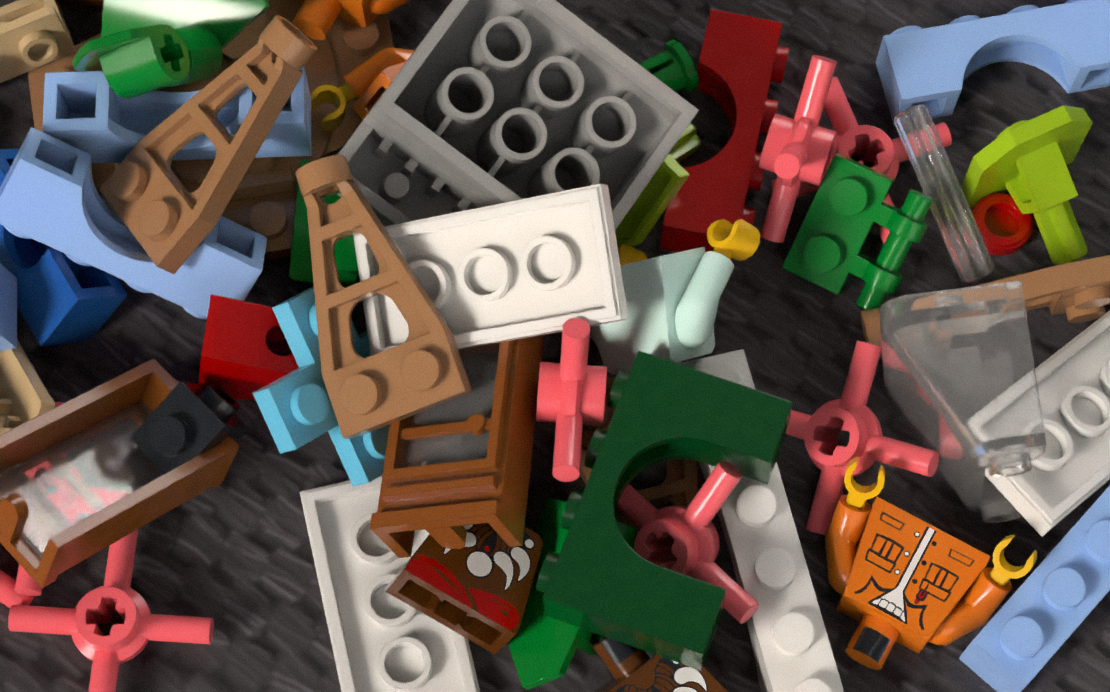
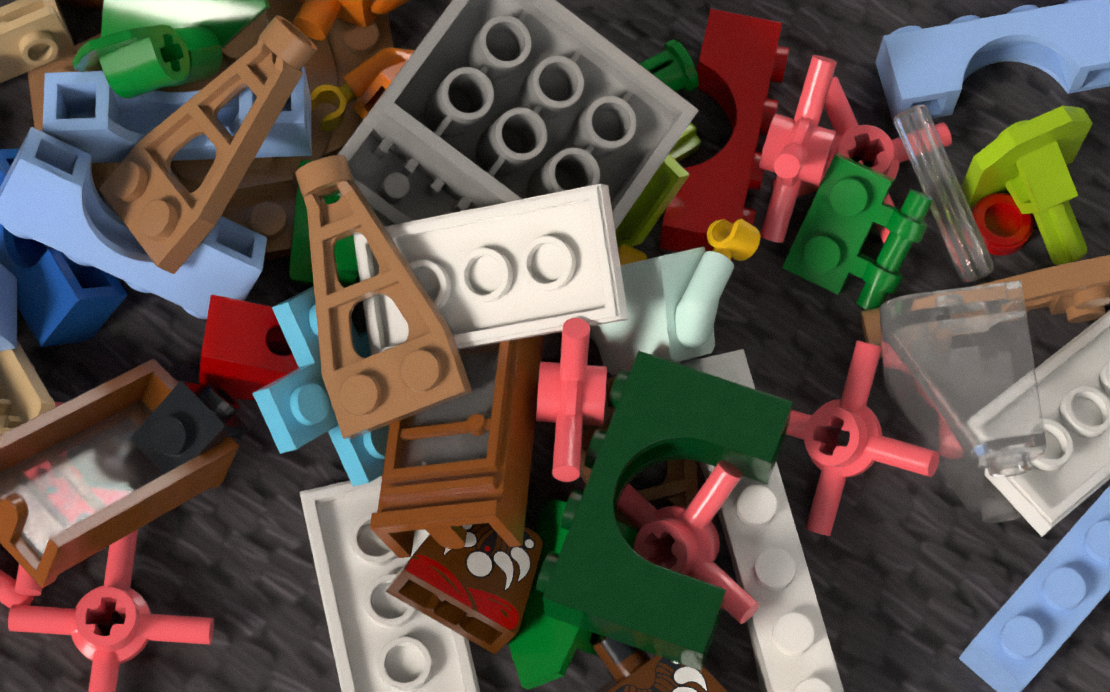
(907, 576): orange torso -> none

